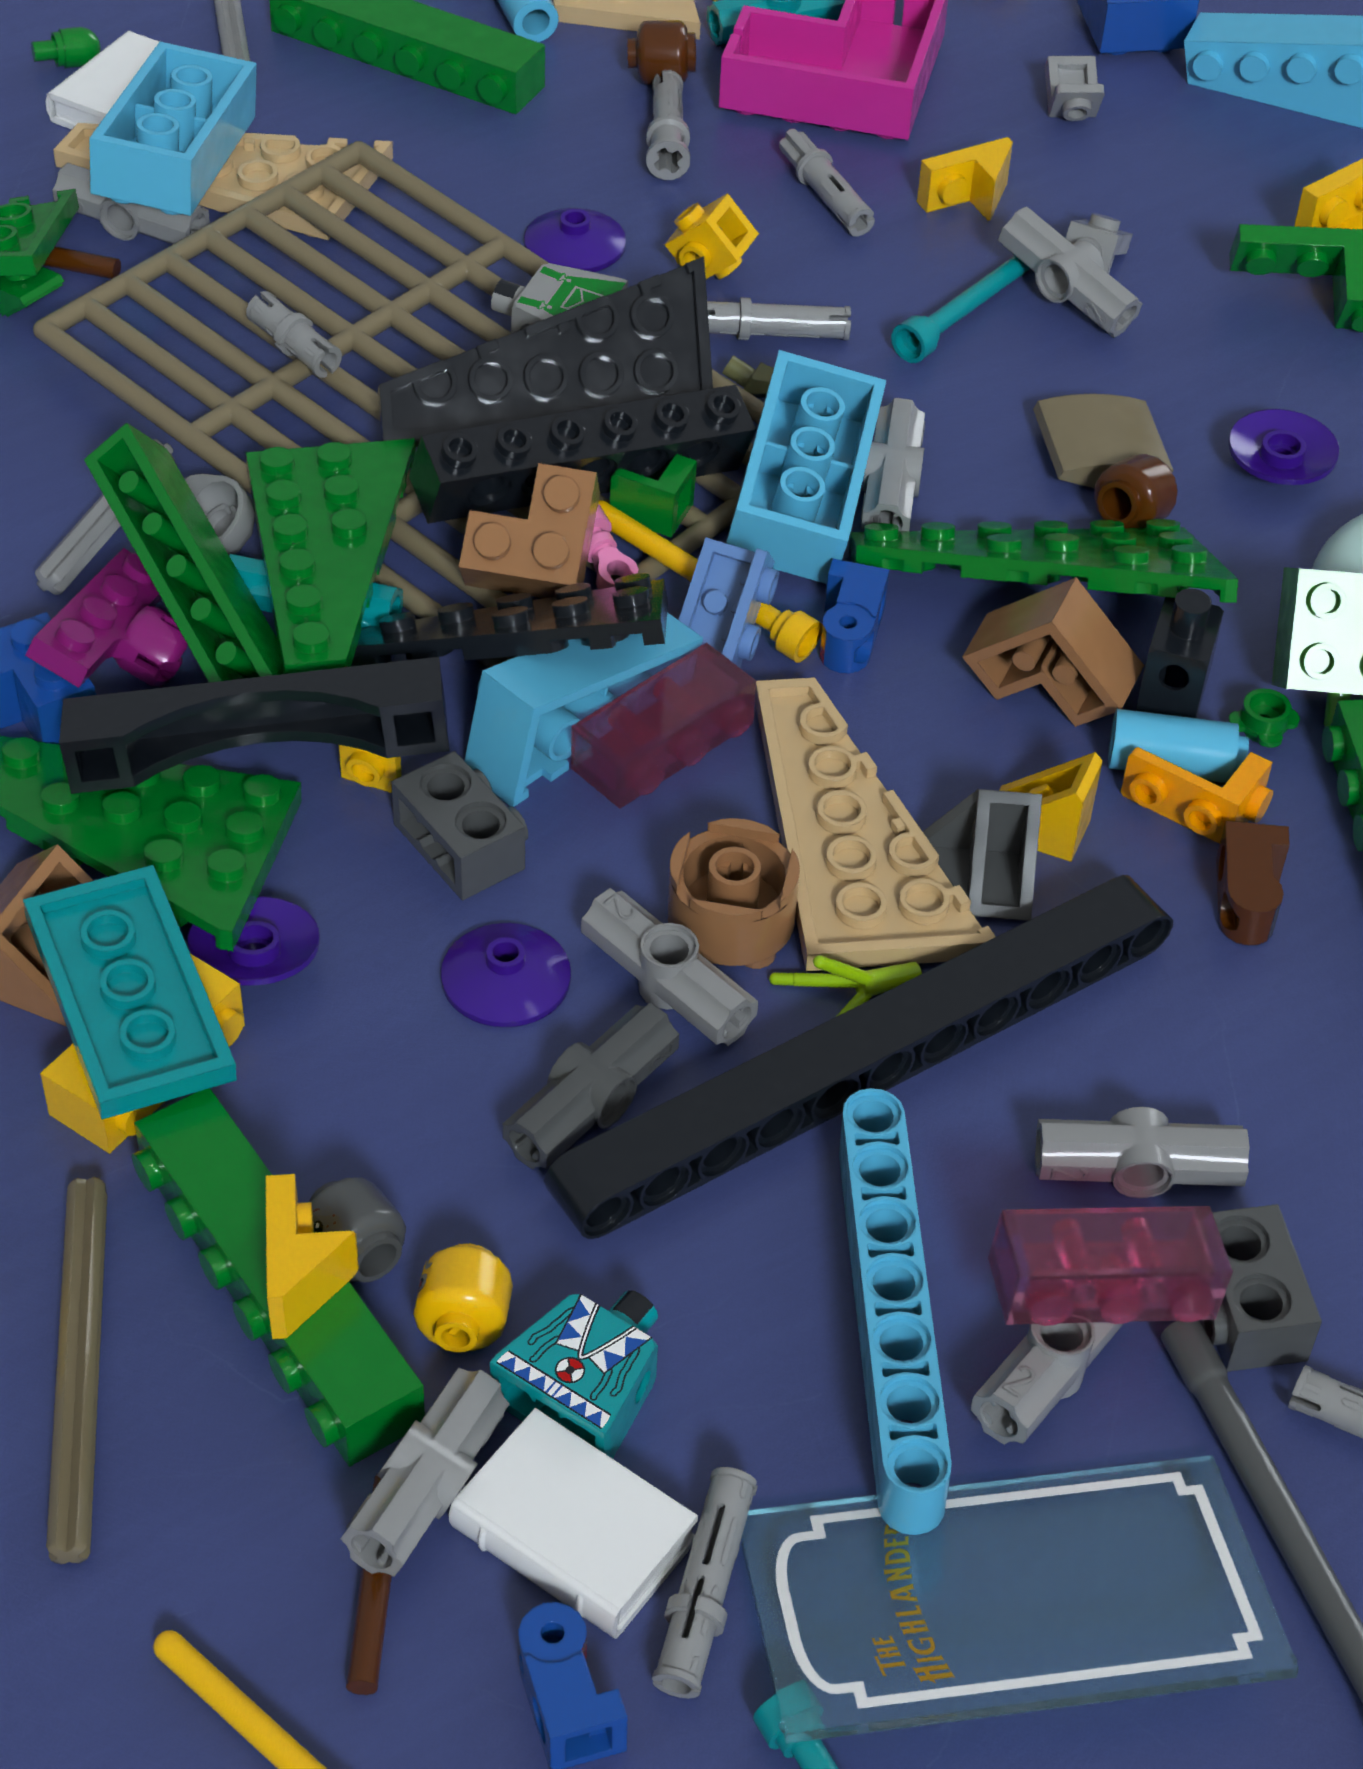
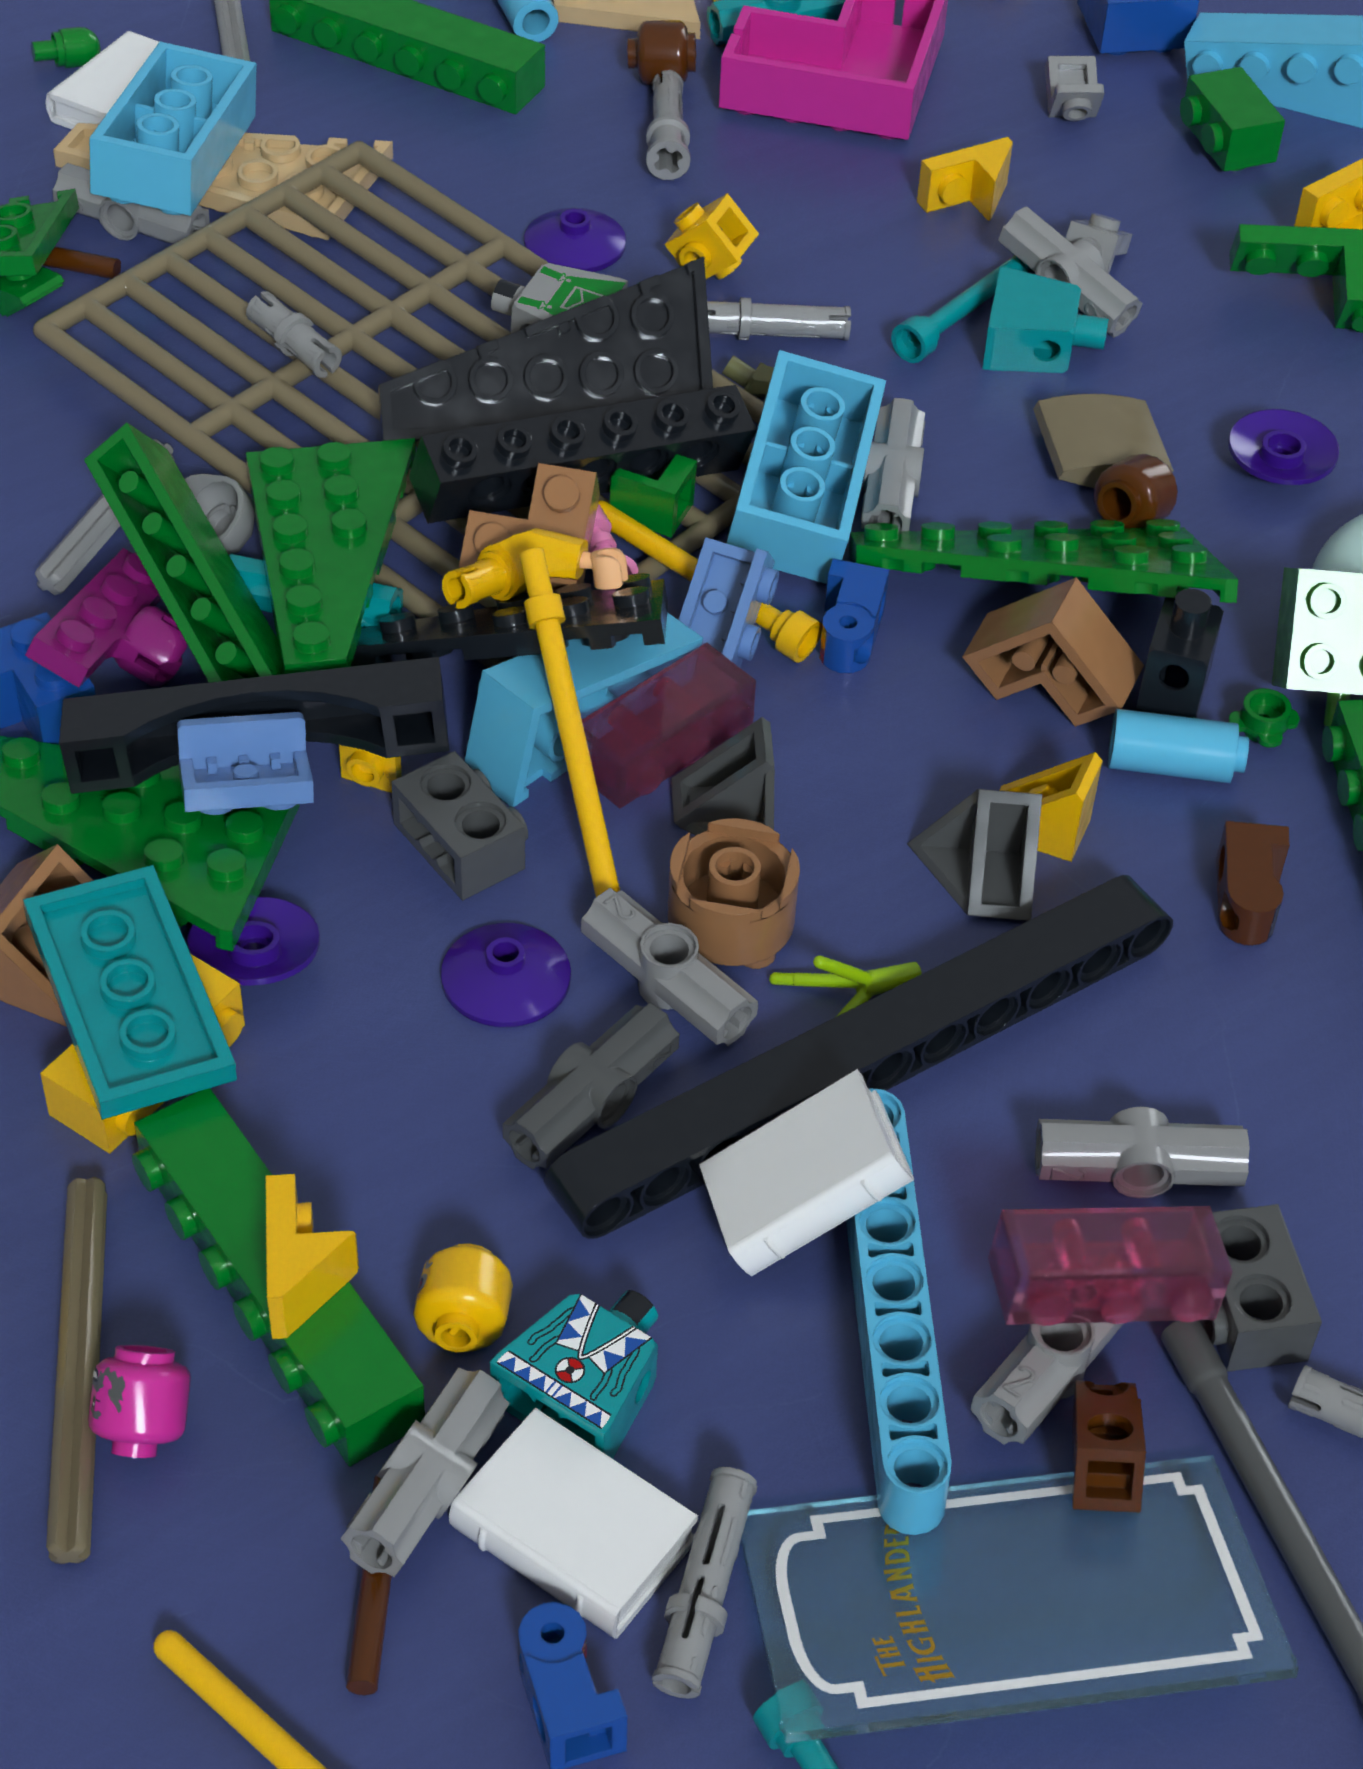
(139, 1400): none -> dark pink head
(244, 762): none -> medium blue bracket
(361, 1208): dark grey head -> none
(501, 575): none -> yellow arm
(545, 614): none -> yellow bar
(728, 782): none -> dark grey slope
(805, 1173): none -> white piece
(816, 169): light grey axle -> none
(865, 865): tan wing -> none
(1037, 324): none -> teal torso
(1107, 1447): none -> reddish brown leg
(1194, 800): light orange bracket -> none
(1232, 119): none -> green brick

